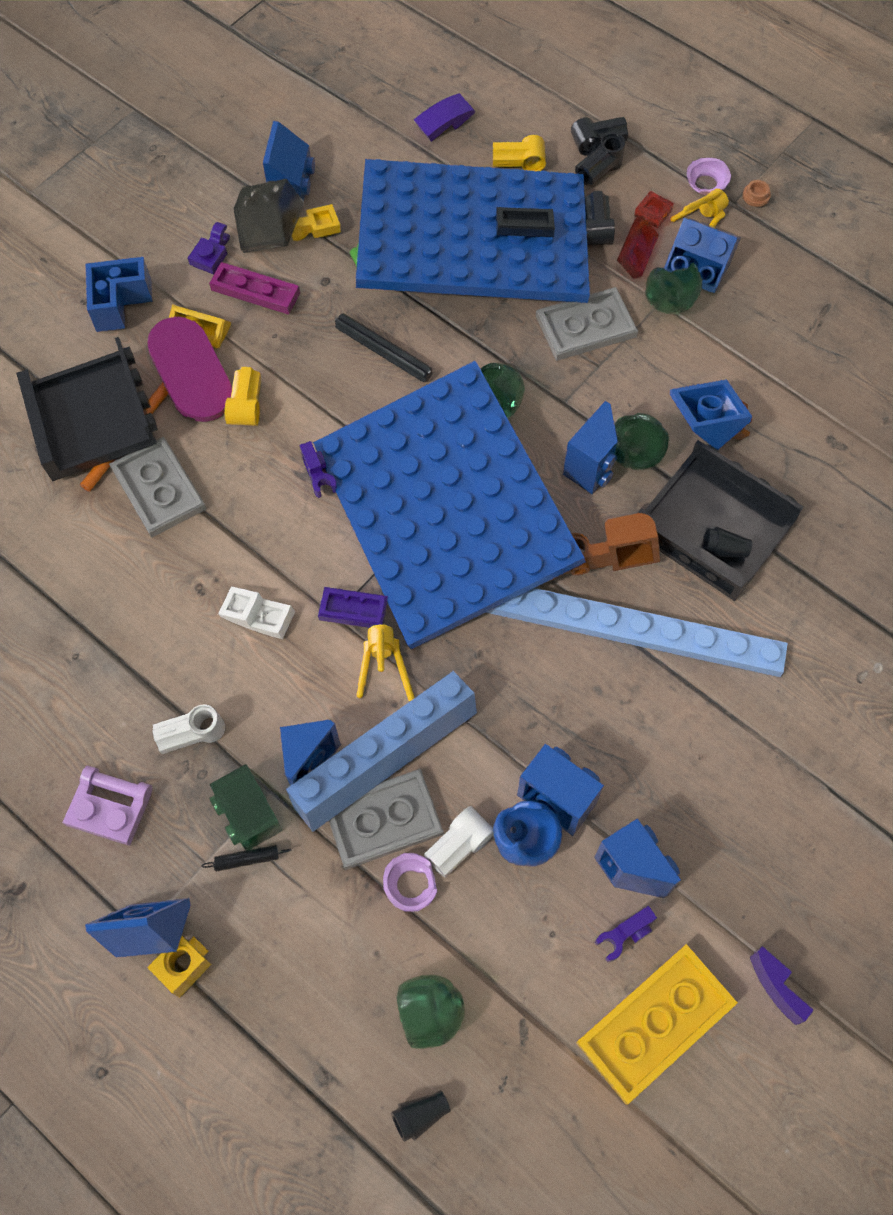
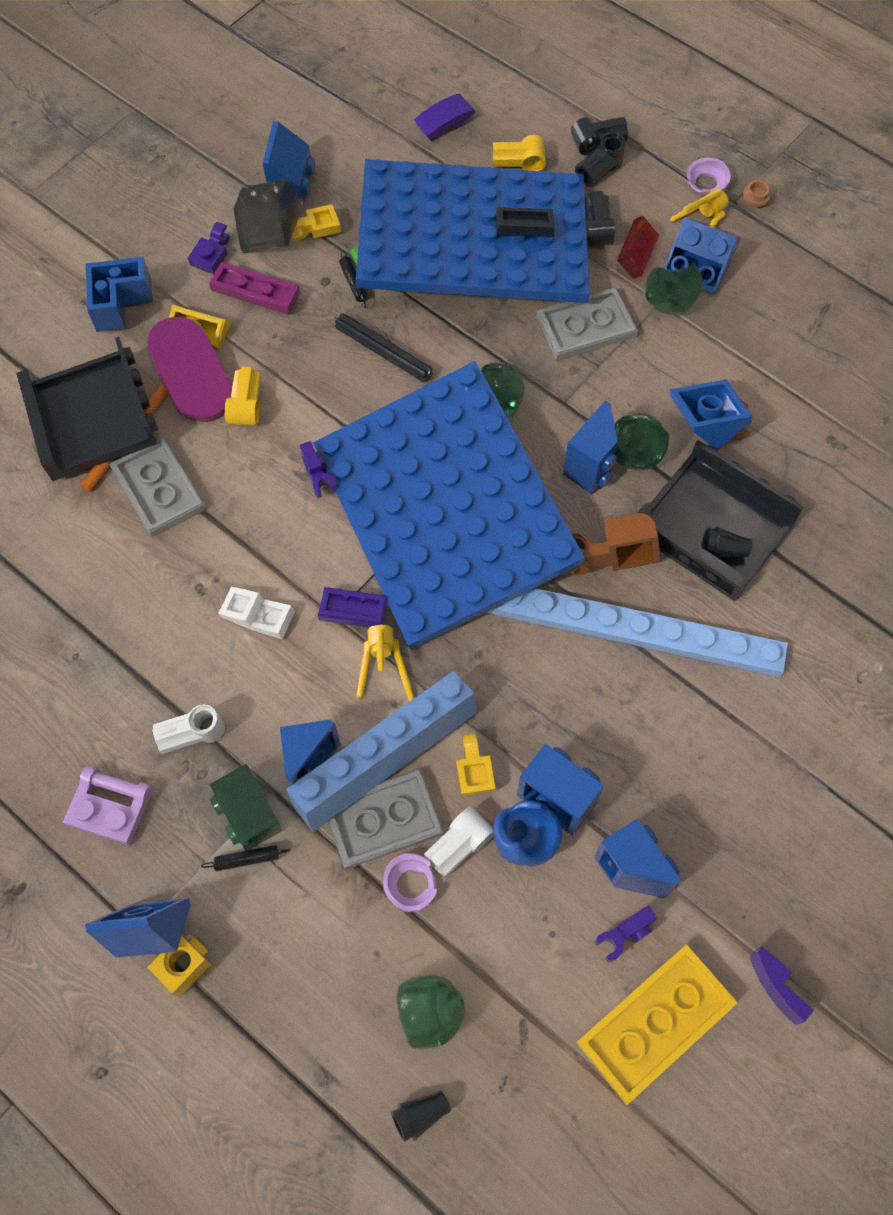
(350, 274): none -> black piece
(474, 772): none -> yellow plate
(654, 209): clear red plate -> none

